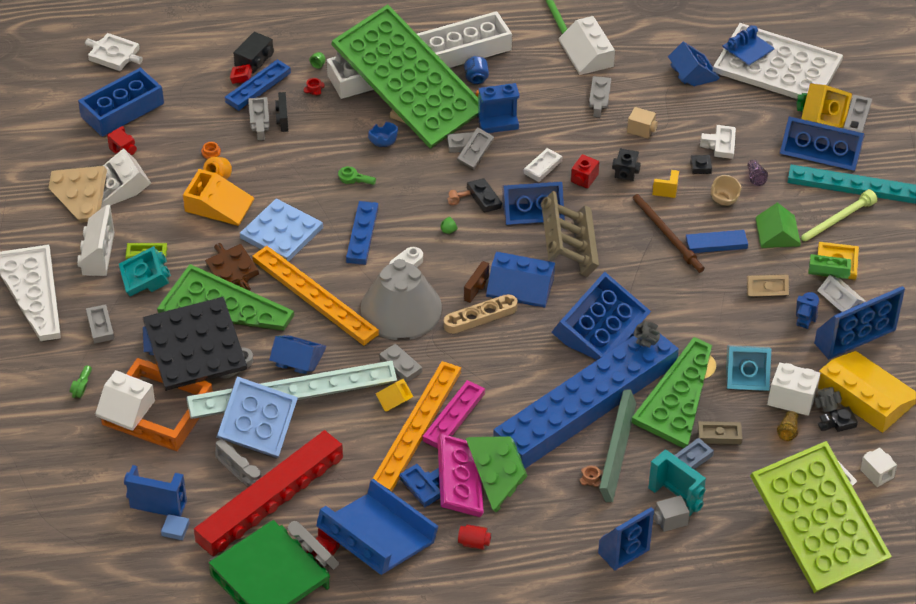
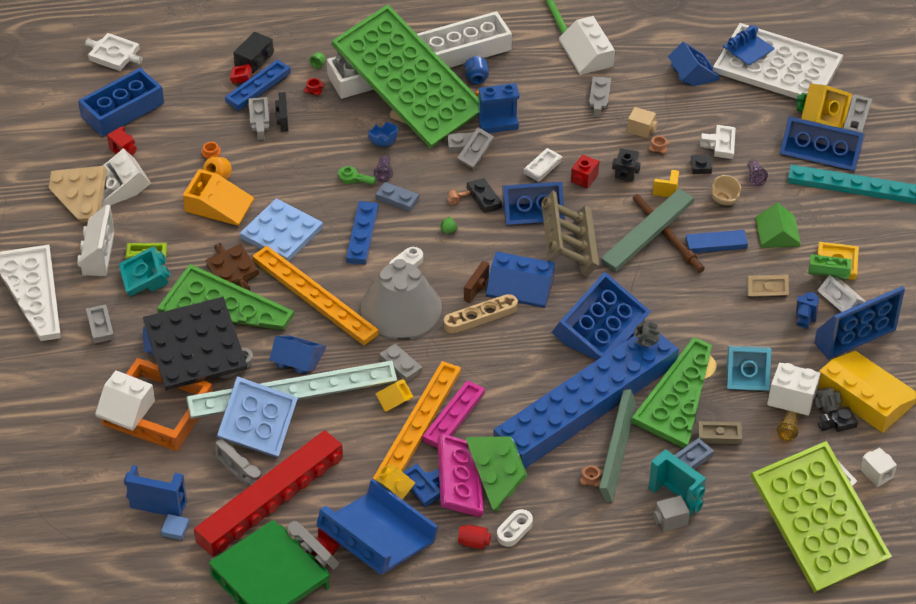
(79, 386): bright green plate -> none
(383, 170): none -> clear purple cone
(395, 480): none -> yellow bracket
(397, 196): none -> sand blue plate
(512, 528): none -> white plate
(627, 540): blue slope -> none
(647, 230): none -> sand green tile
(659, 144): none -> nougat plate
(866, 199): yellowish green piece -> none

